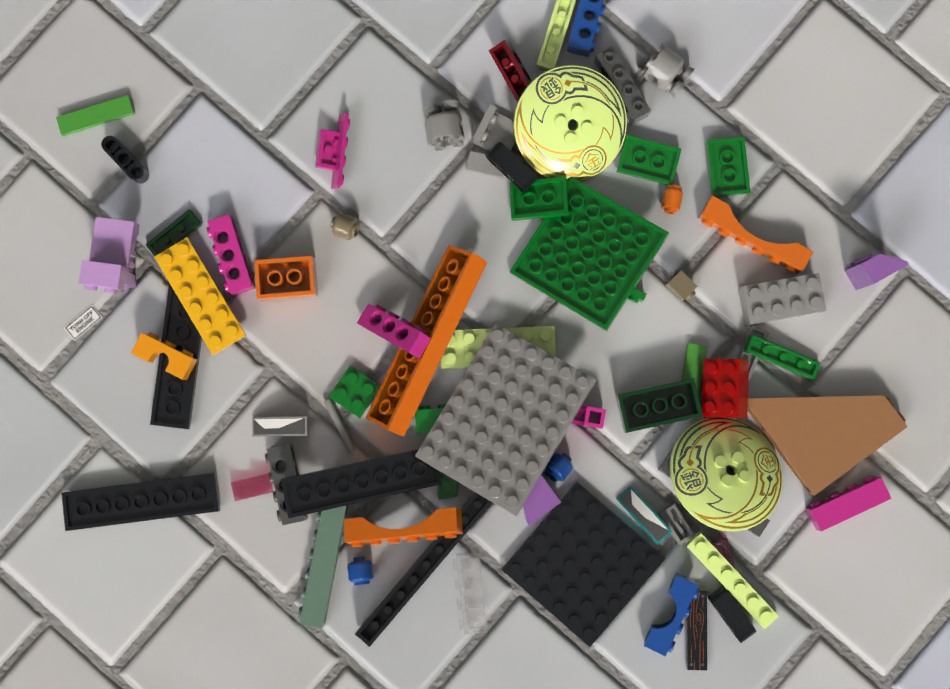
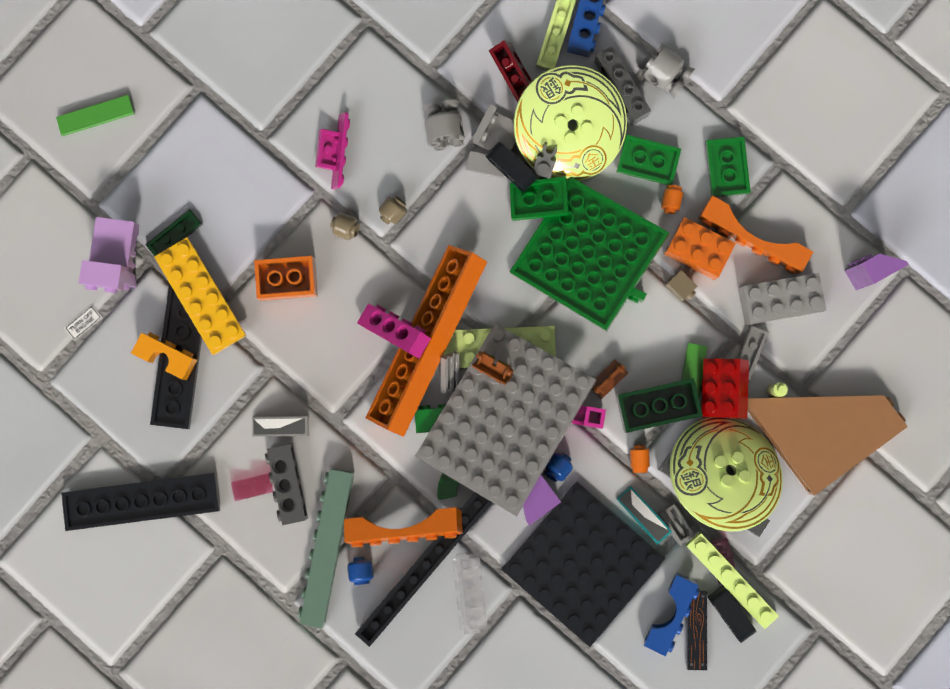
(119, 153): black beam -> none
(244, 281): dark pink brick -> none
(339, 425): light grey bar -> none
(355, 391): green plate -> none
(357, 483): black plate -> none
(392, 210): none -> dark tan head
(449, 372): none -> light grey tile
(485, 364): none -> dark orange hinge
(545, 163): none -> dark grey plate
(609, 379): none -> dark orange hinge
(639, 459): none -> orange brick
(699, 248): none -> orange brick
(777, 389): none -> yellowish green cylinder
(781, 357): green tile -> none
(848, 503): dark pink brick -> none

